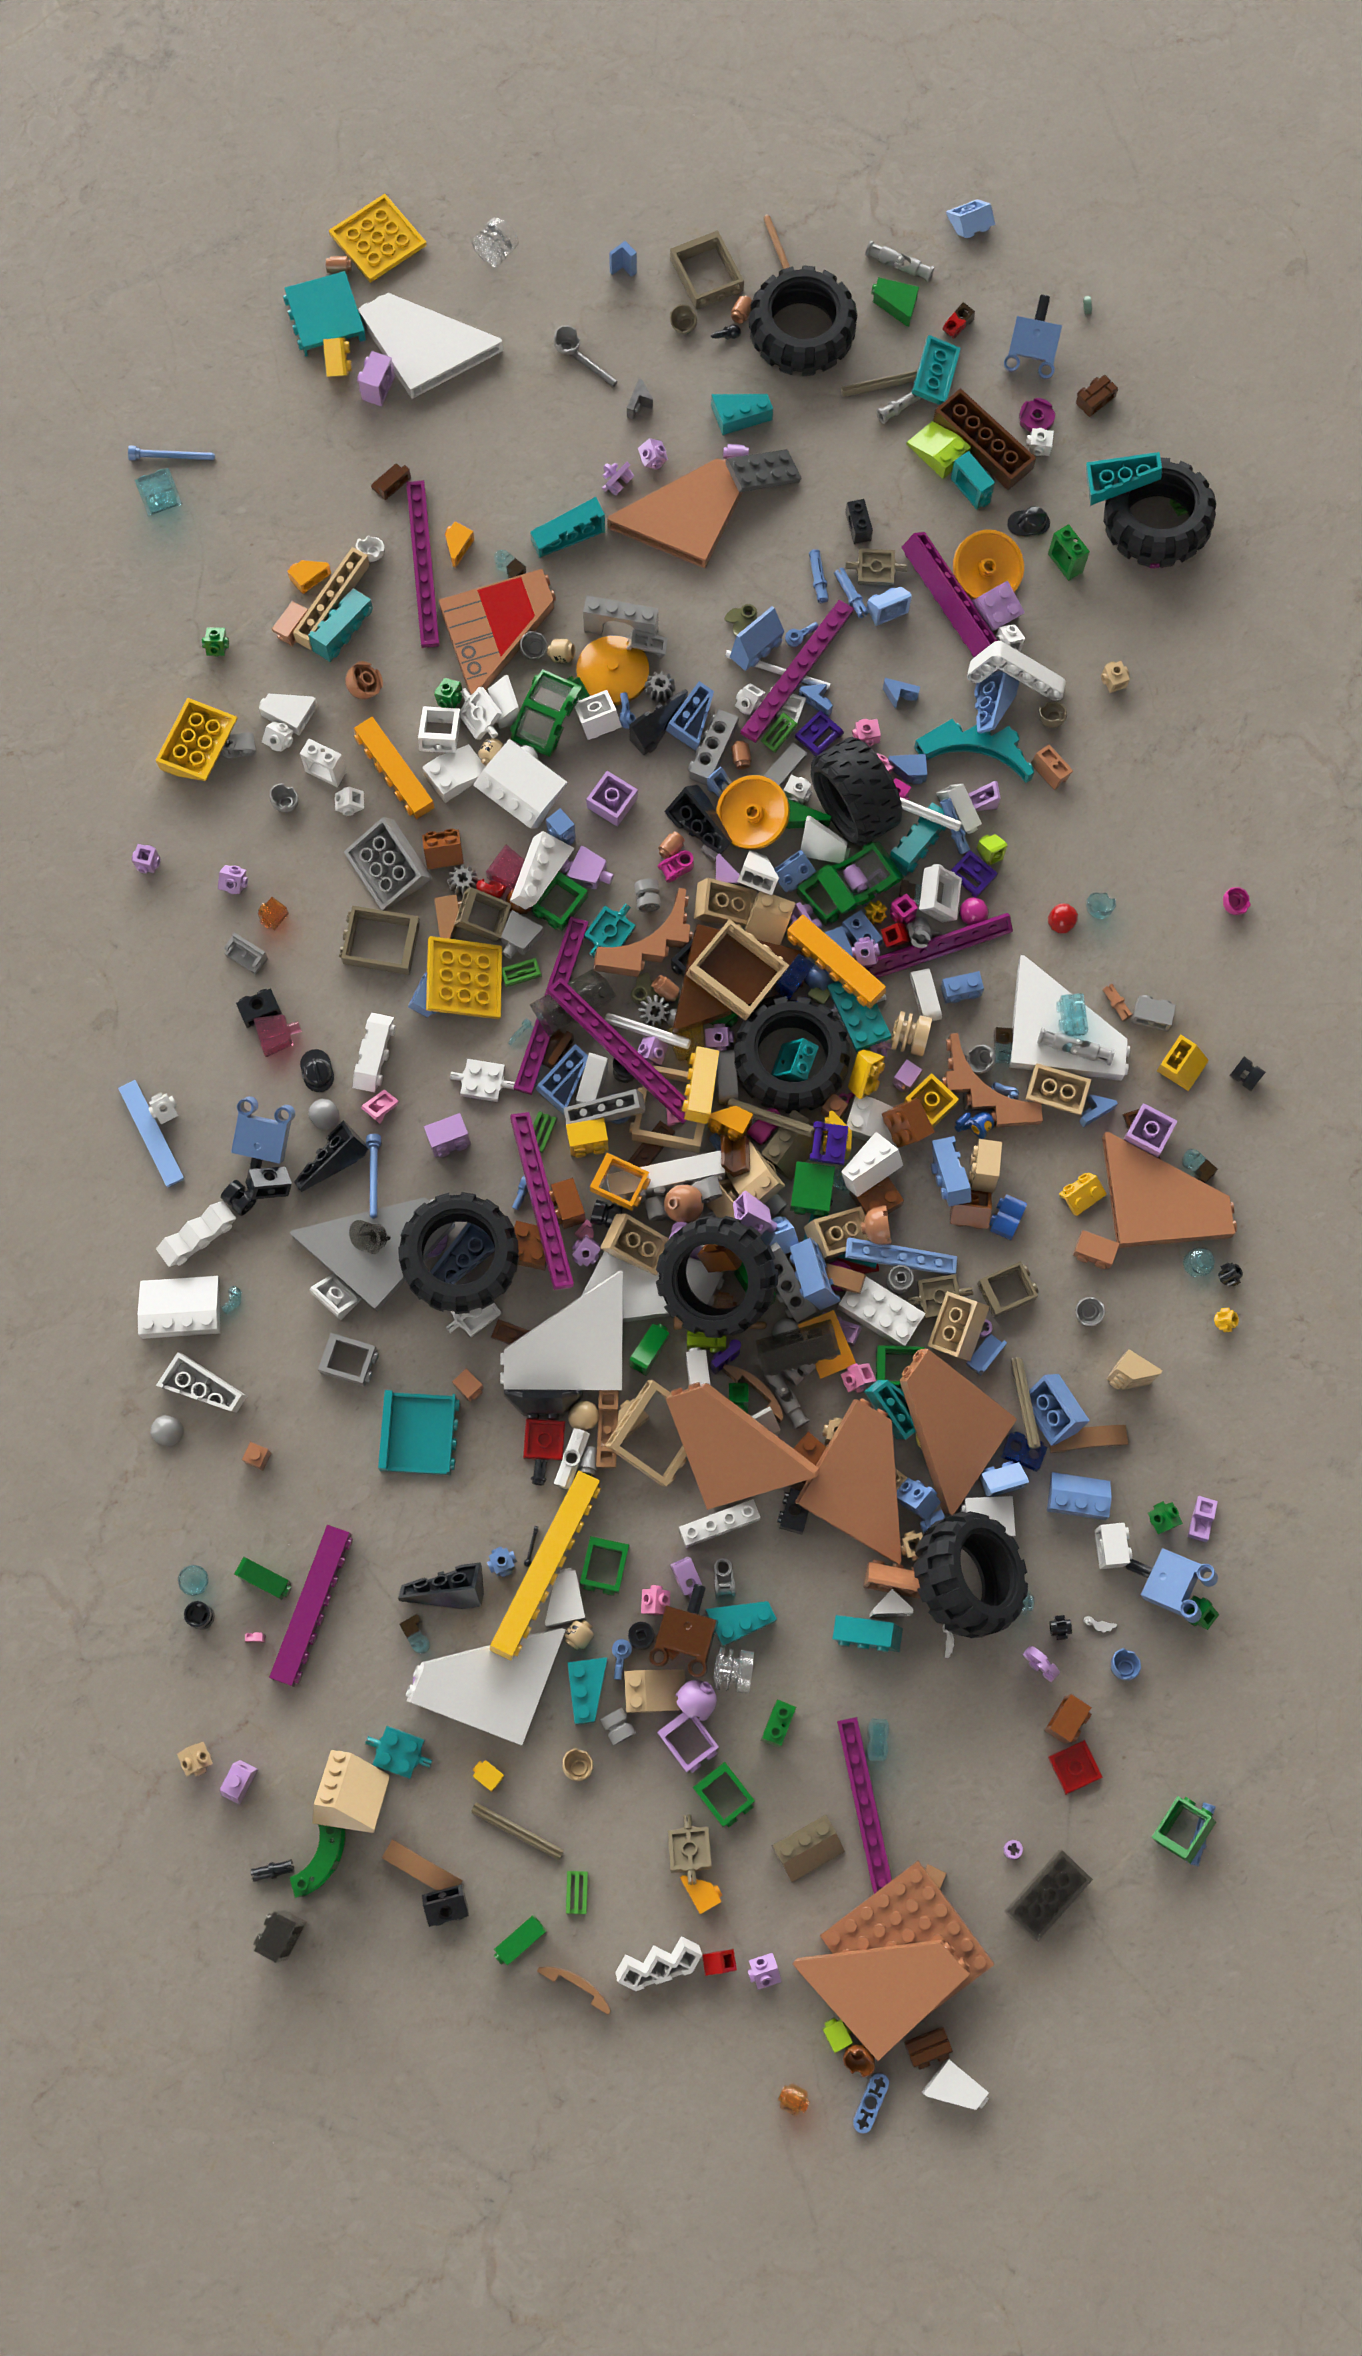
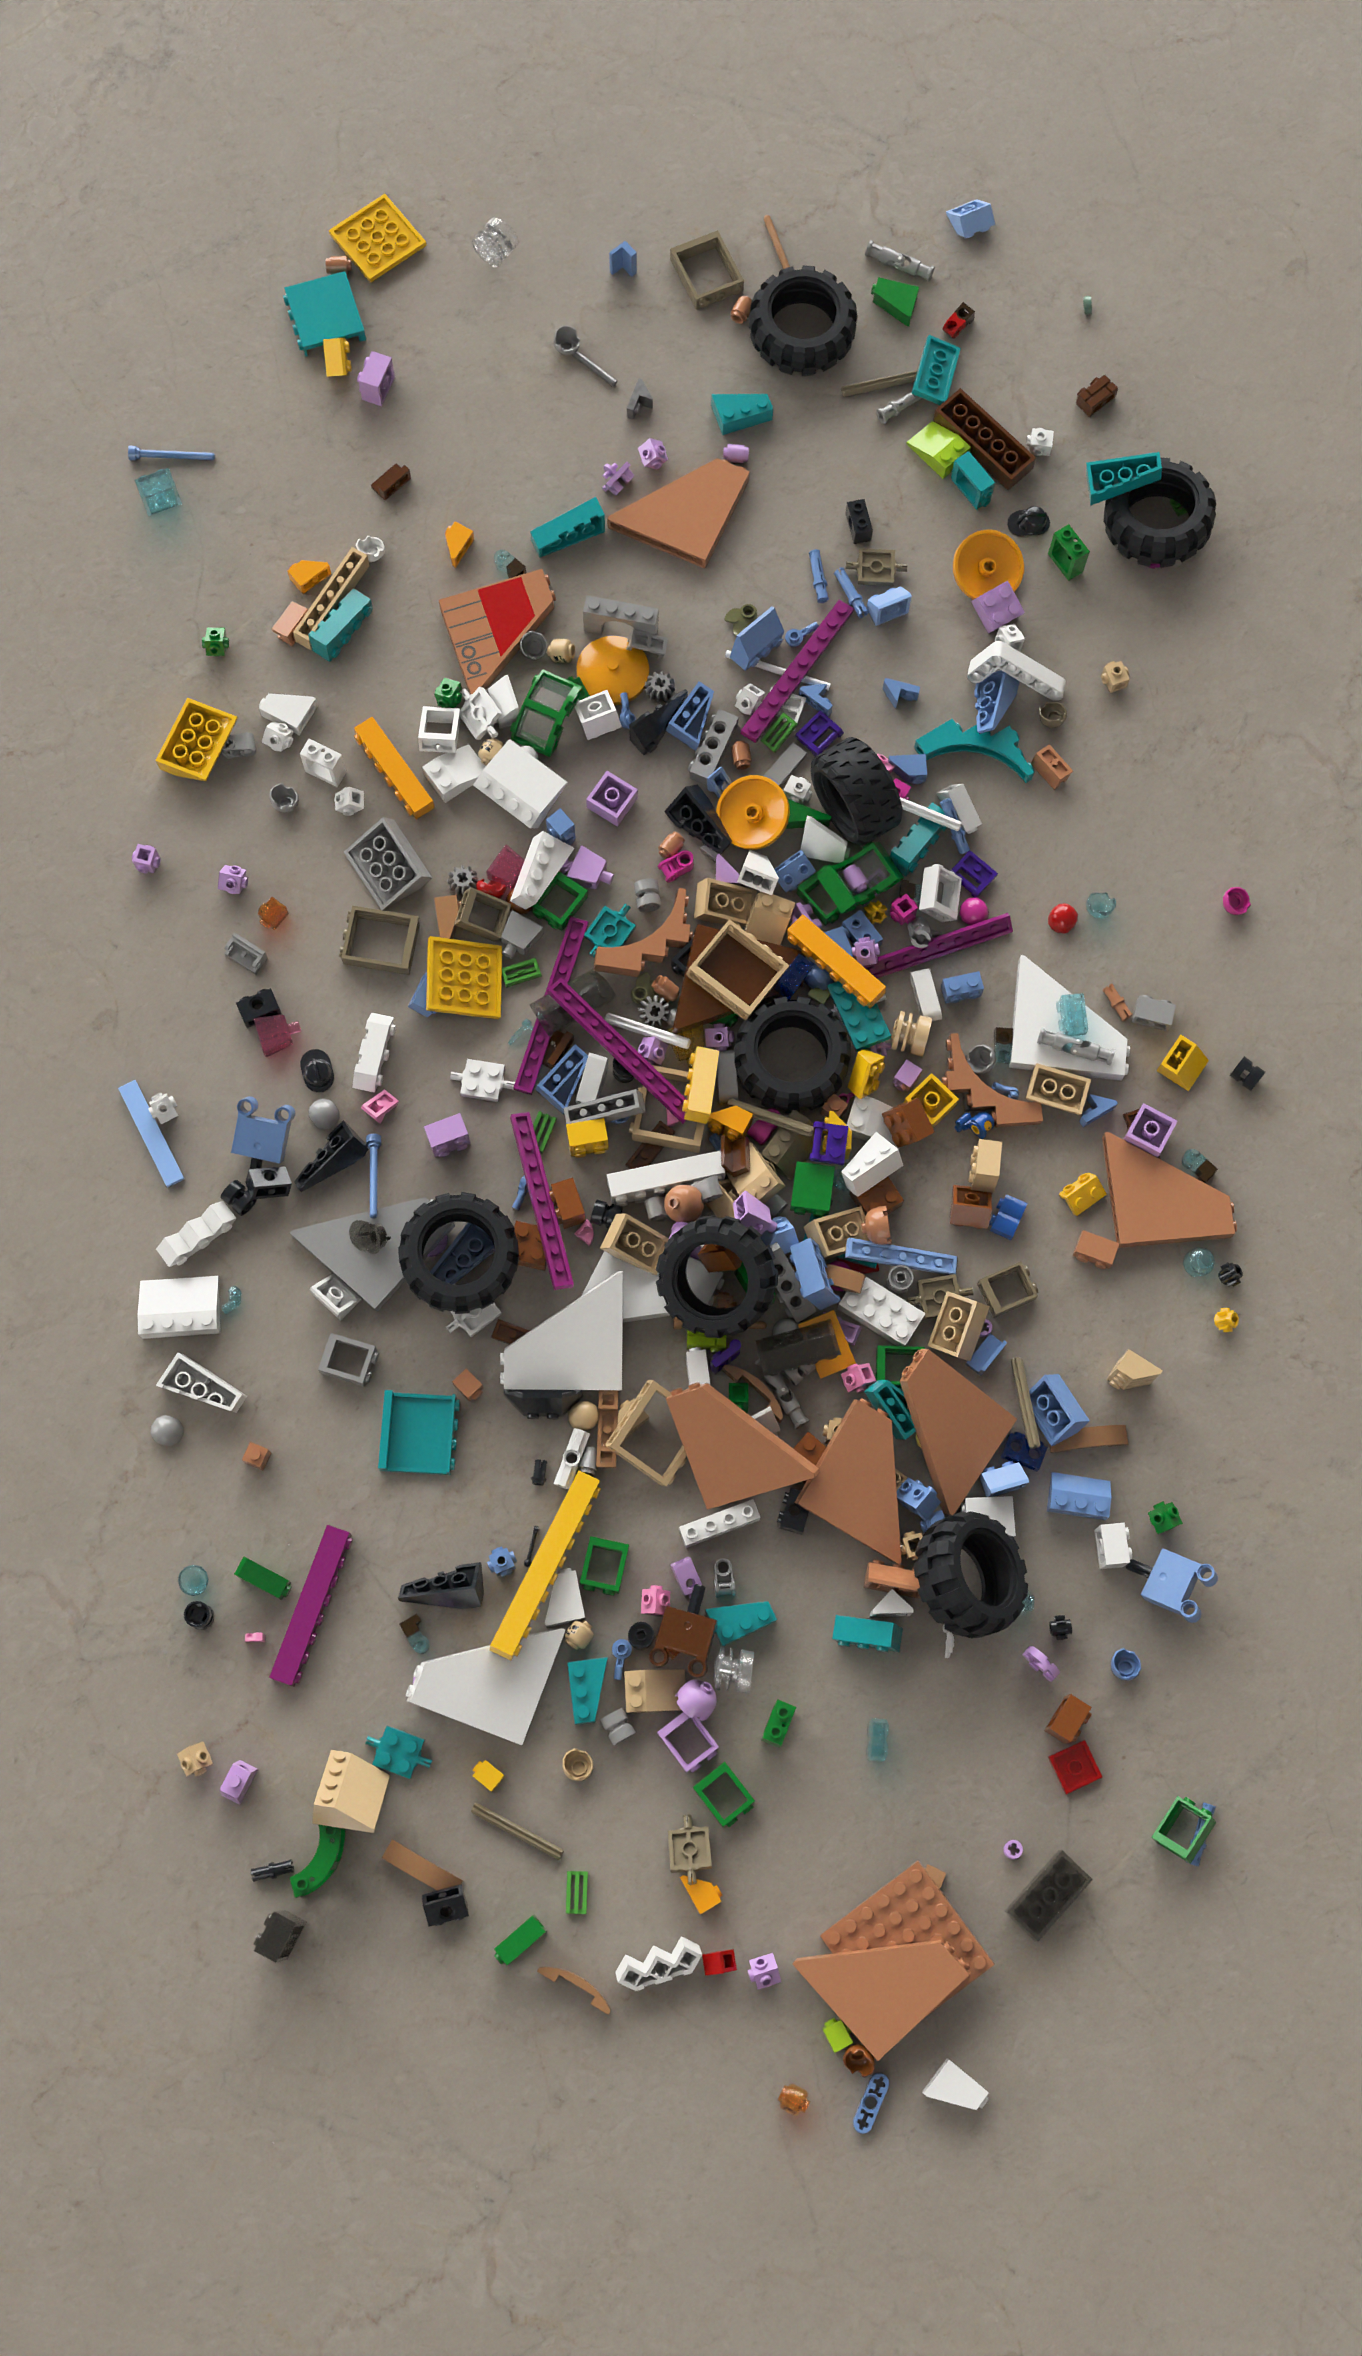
(363, 680): nougat cylinder -> none
(422, 564): magenta plate -> none
(423, 343): white slope -> none
(442, 848): dark orange slope -> none
(544, 1439): red tile -> none
(585, 1244): lavender brick -> none
(602, 1172): light orange window -> none
(649, 1349): green slope -> none
(683, 319): dark tan hair -> none
(732, 331): black bar -> none
(763, 470): dark grey plate -> none
(793, 1068): teal window -> none
(808, 1848): dark tan slope -> none
(865, 1803): magenta plate -> none
(867, 731): bright pink brick -> none
(895, 935): red brick -> none
(928, 2047): reddish brown brick -> none
(948, 593): magenta brick -> none
(949, 1172): medium blue wedge -> none
(986, 797): lavender slope -> none
(991, 849): lime slope -> none
(1035, 339): medium blue piece -> none
(1036, 406): magenta plate -> none
(1090, 1311): light grey hair -> none
(1099, 1626): white piece -> none
(1202, 1519): lavender slope -> none
(1208, 1612): green brick -> none

